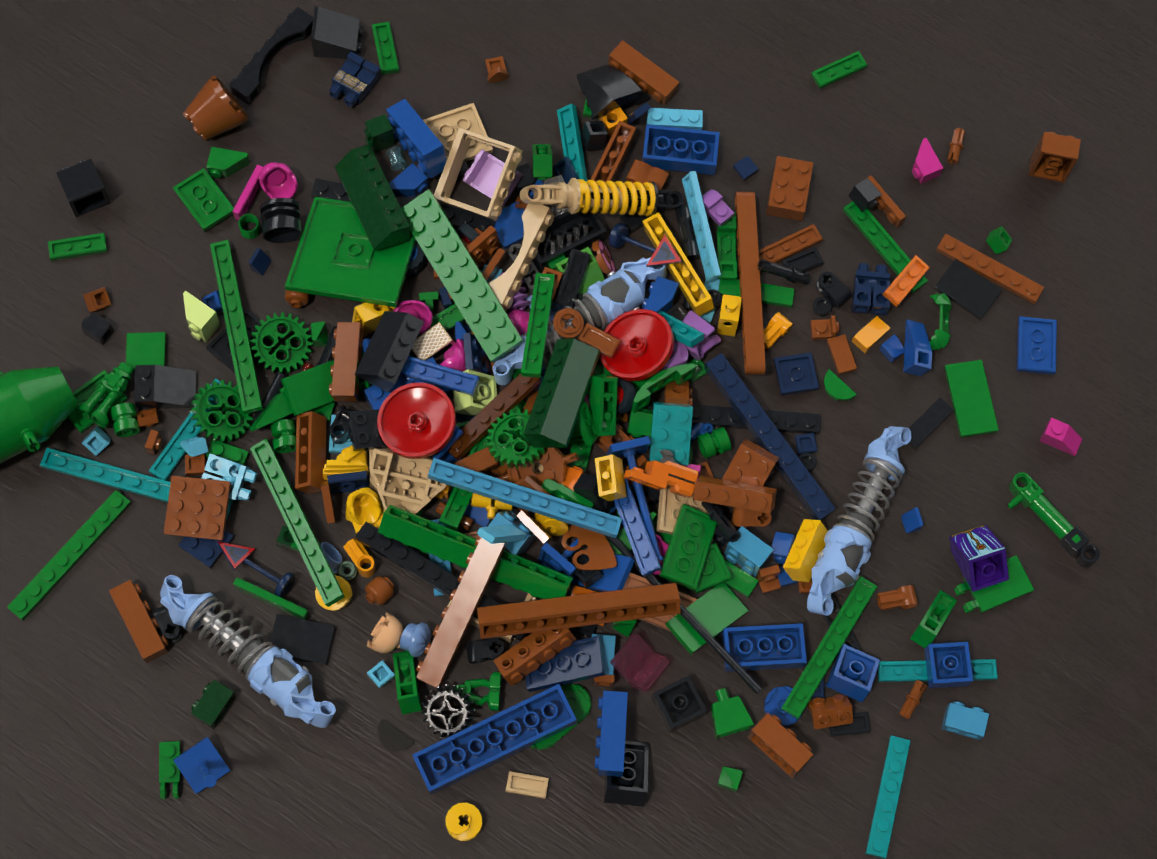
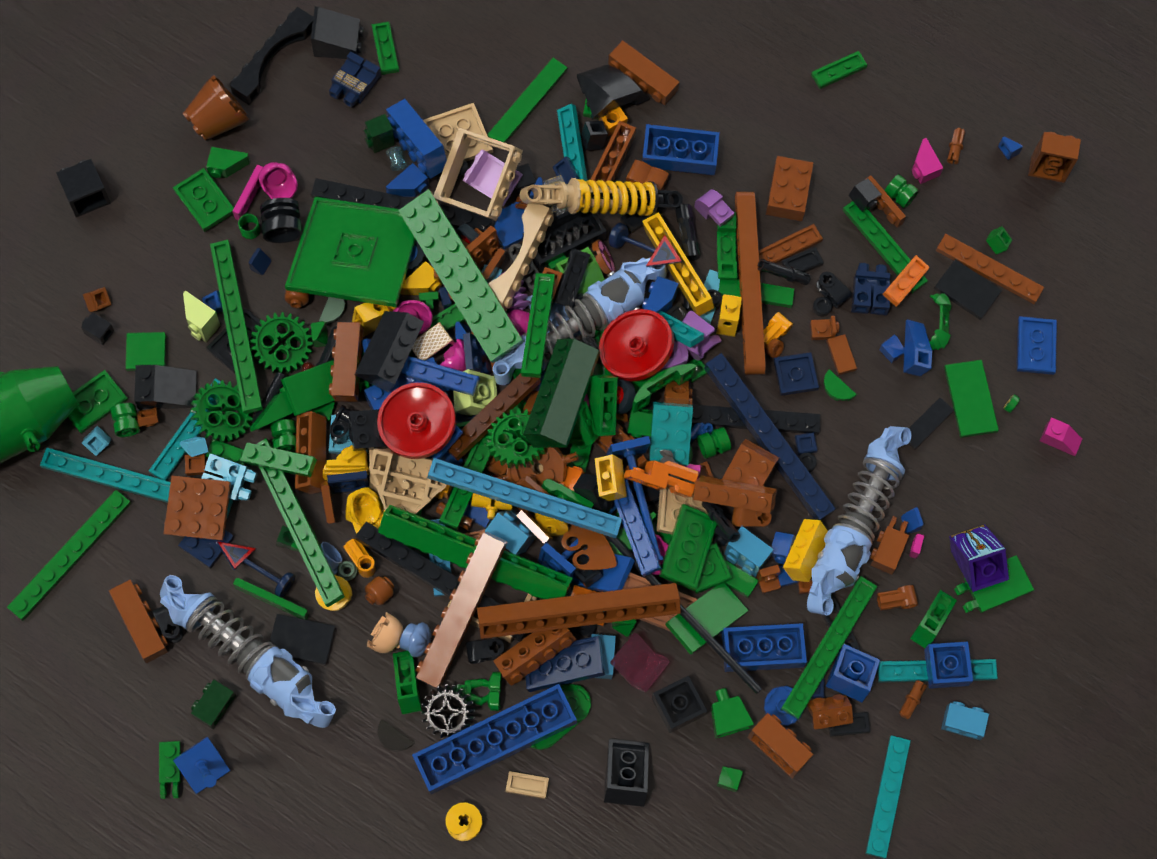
(77, 246): green tile -> none
(114, 385): green piece -> none
(153, 442): dark orange plate -> none
(278, 459): none -> green plate
(333, 310): none -> sand green tile
(372, 198): dark green slope -> none
(381, 674): medium azure slope -> none
(421, 281): none -> yellow slope
(478, 461): dark orange tile -> none
(496, 69): dark orange tile -> none
(501, 534): medium azure tile -> none
(528, 101): none -> green tile
(542, 161): green brick -> none
(566, 314): dark orange gear -> none
(600, 340): dark orange tile -> none
(606, 680): dark orange tile -> none
(612, 733): blue wedge -> none
(638, 112): dark blue tile -> none
(675, 118): medium azure brick -> none
(701, 227): medium azure tile -> none
(745, 168): dark blue tile -> none
(774, 348): none -> dark orange tile
(870, 334): light orange slope -> none
(890, 547): none -> dark orange hinge
(901, 191): none -> green wheel
(916, 546): none -> dark pink tile
(1009, 147): none -> blue slope
(1011, 403): none -> green tile
(1071, 538): green piece -> none

